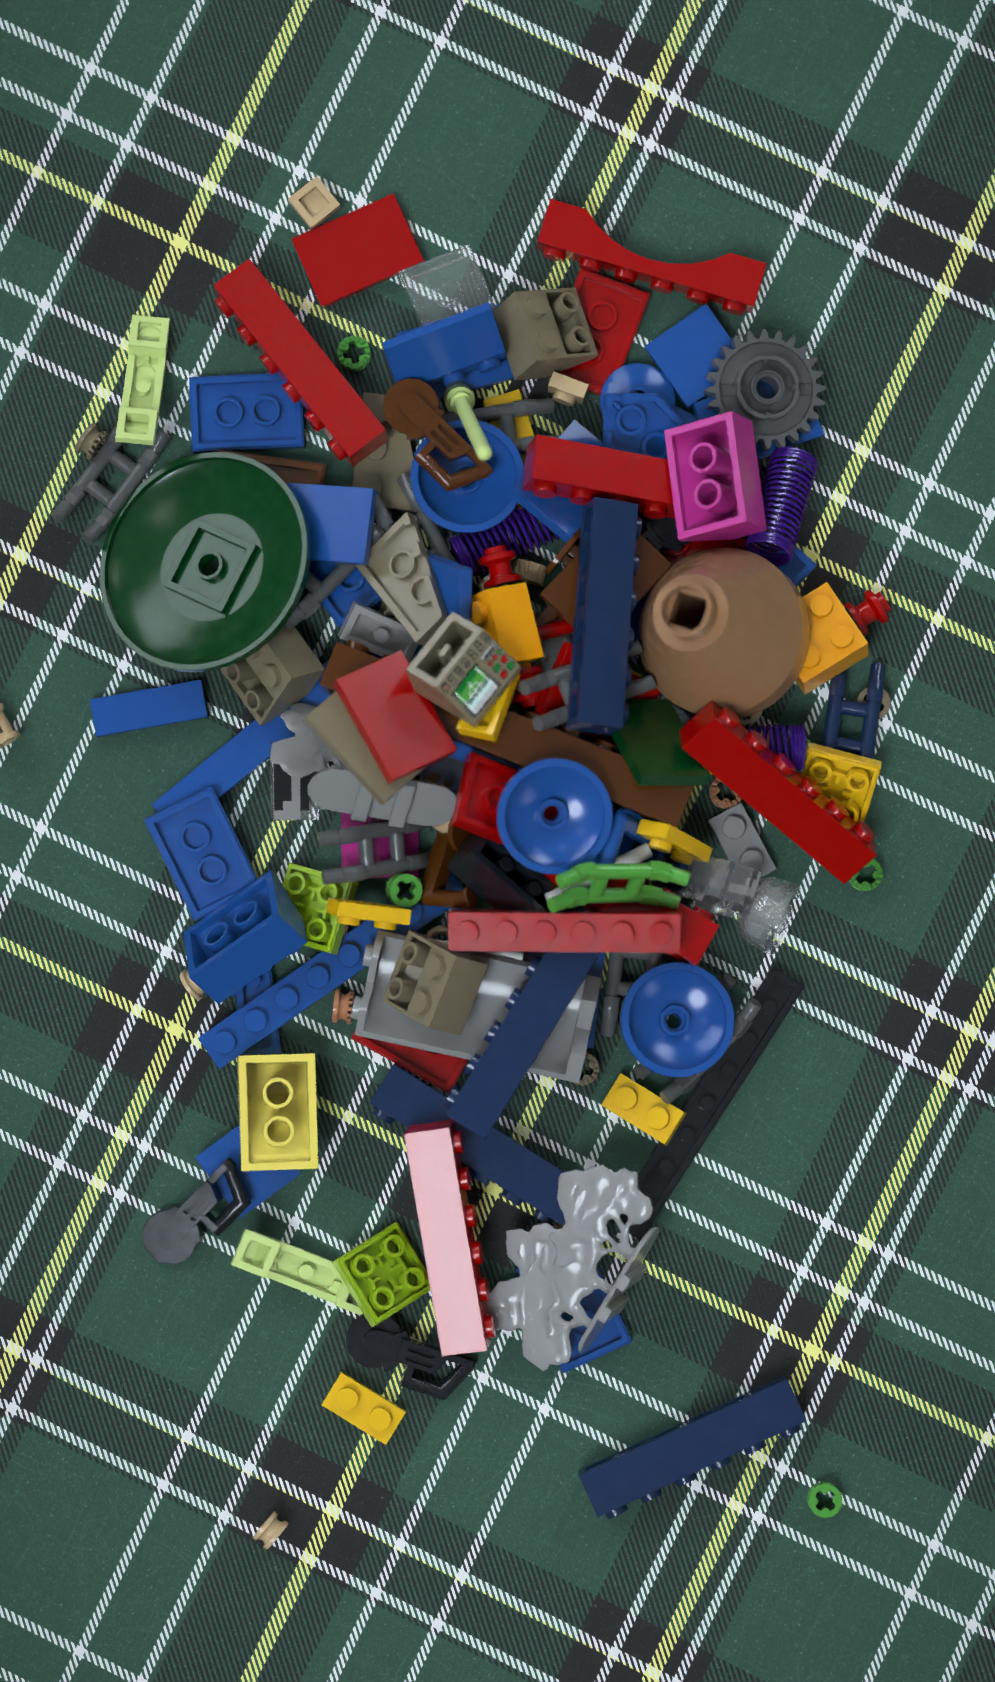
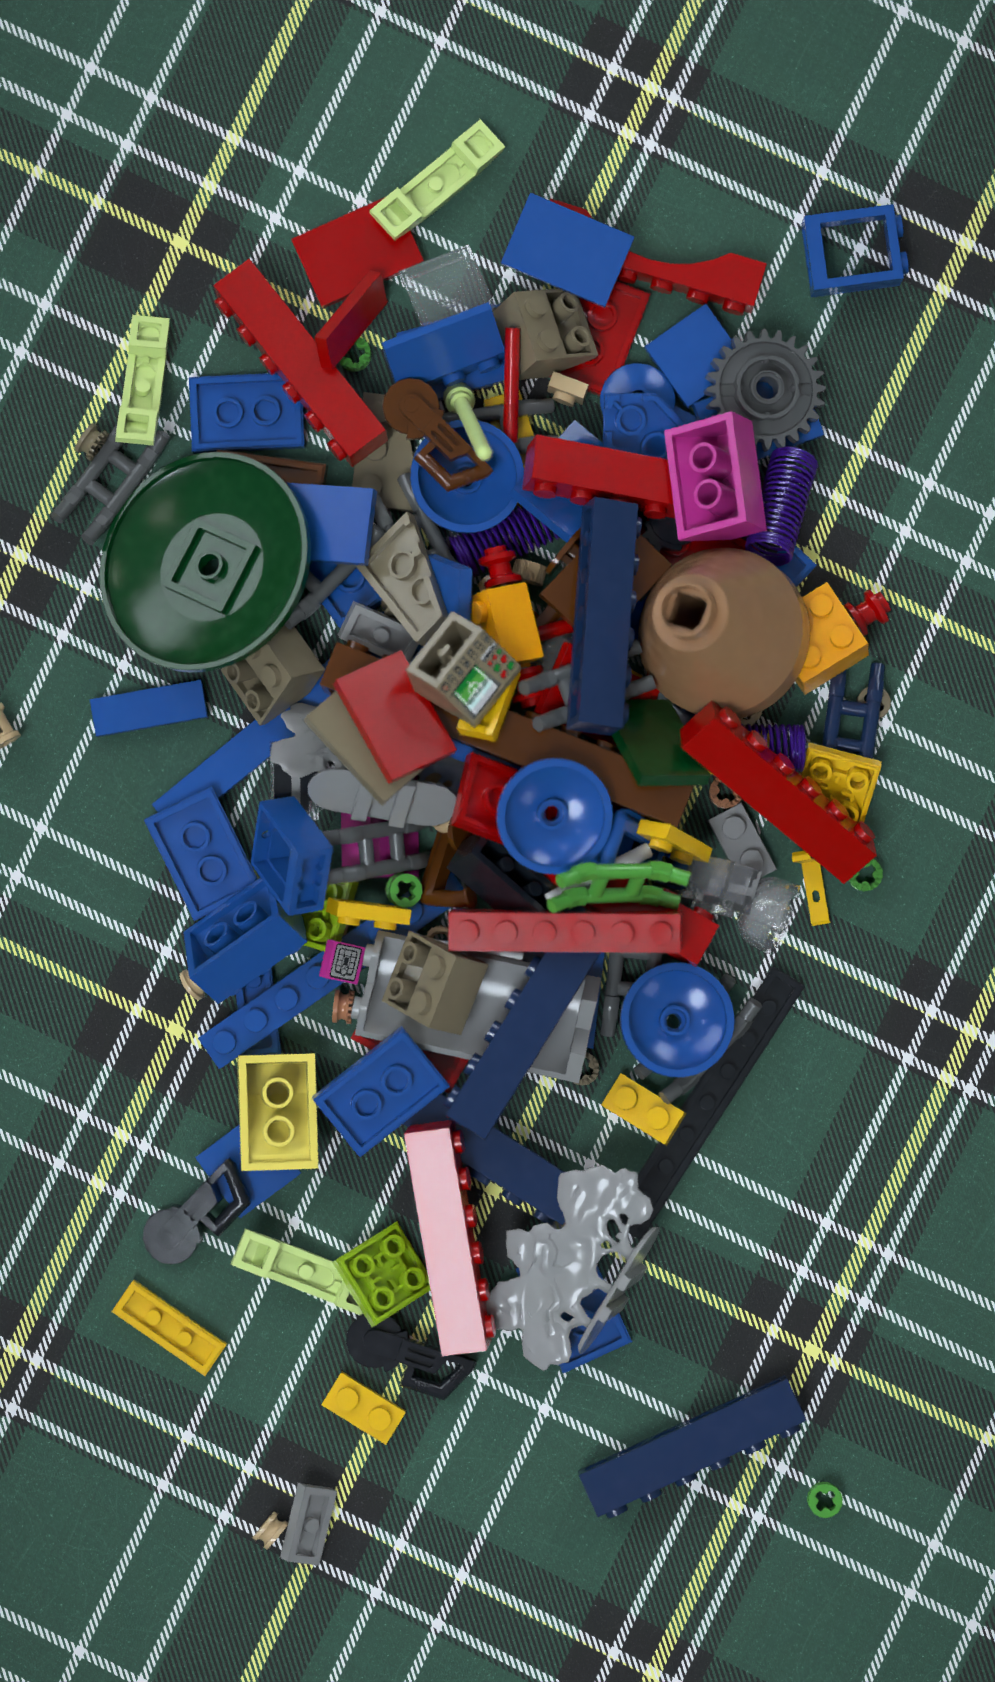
(169, 1327): none -> yellow tile
(291, 856): none -> blue window
(308, 1524): none -> light grey plate
(314, 203): tan plate -> none
(342, 961): none -> tile
(350, 320): none -> red tile
(380, 1091): none -> blue tile
(438, 182): none -> yellowish green slope
(511, 383): none -> red bar
(567, 250): none -> blue tile
(813, 882): none -> yellow piece
(815, 257): none -> blue window

